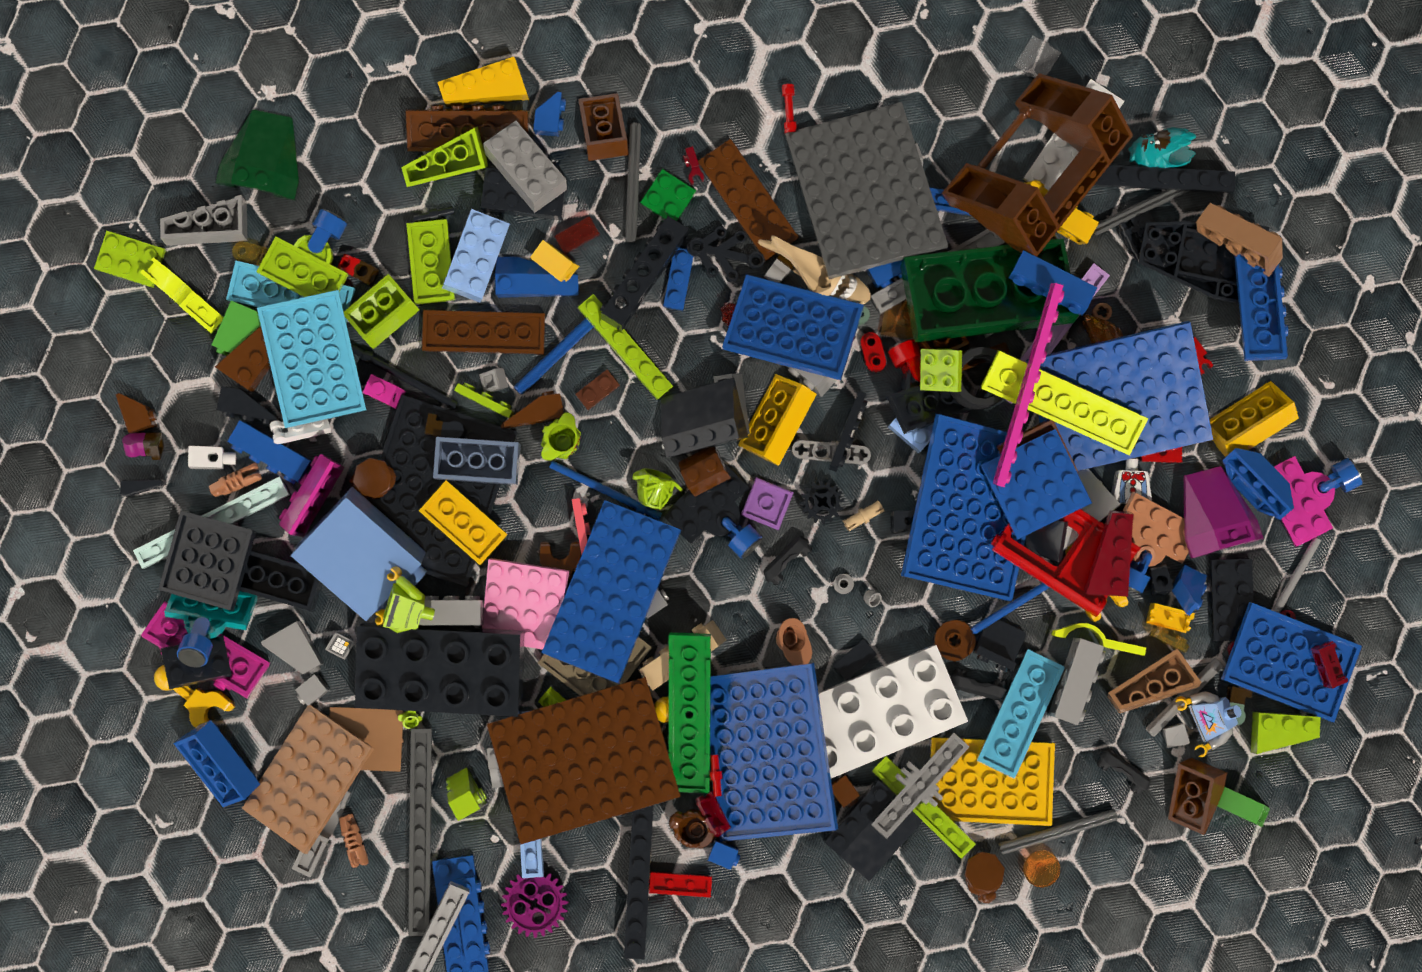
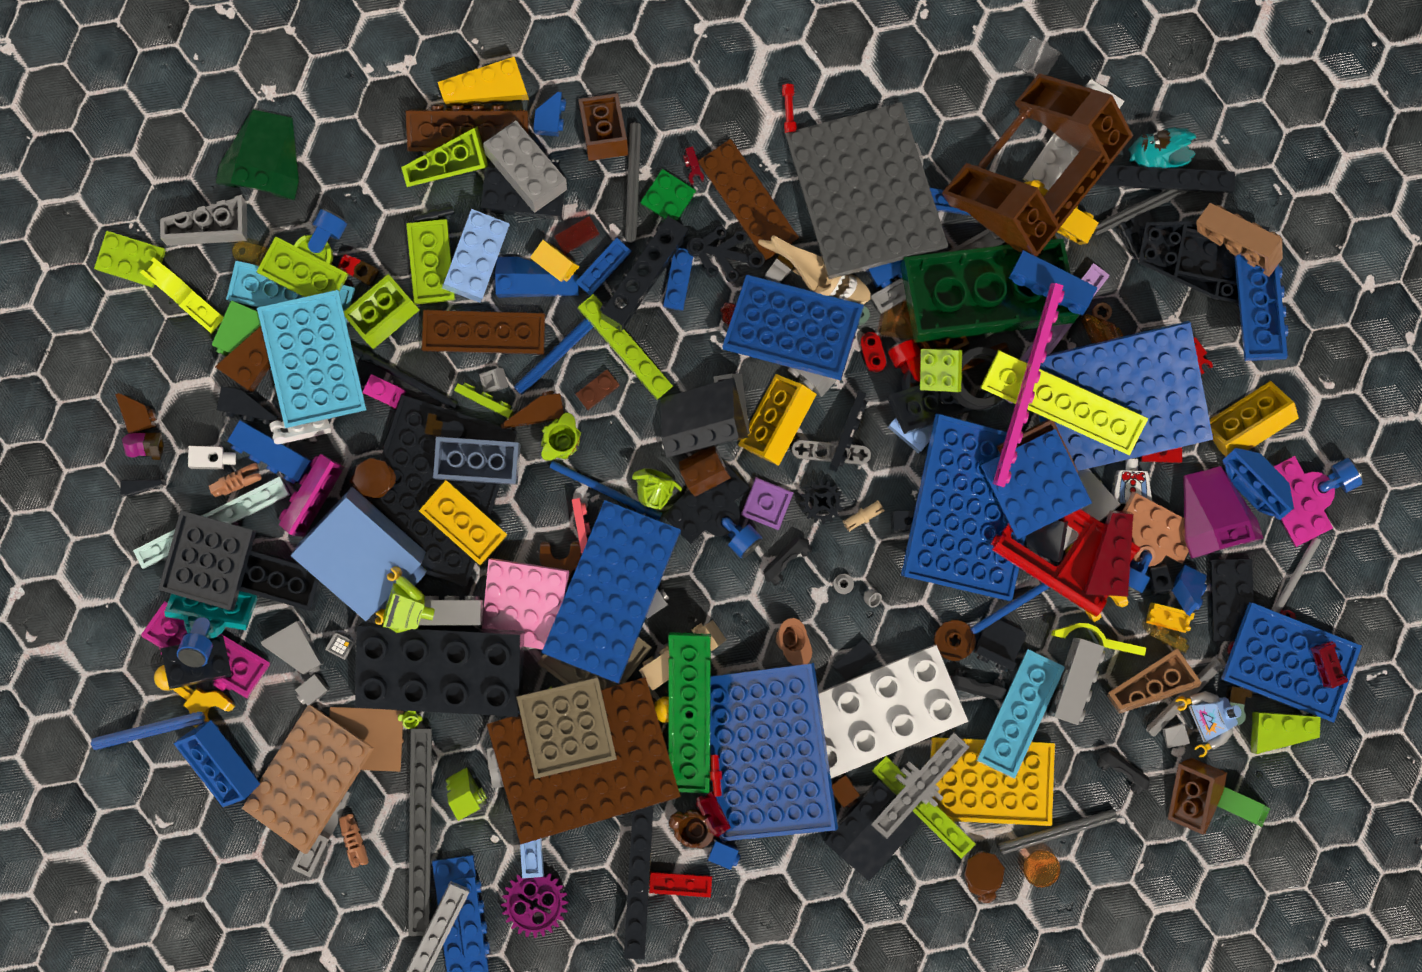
(148, 730): none -> blue axle
(566, 728): none -> dark tan plate
(603, 267): none -> blue plate

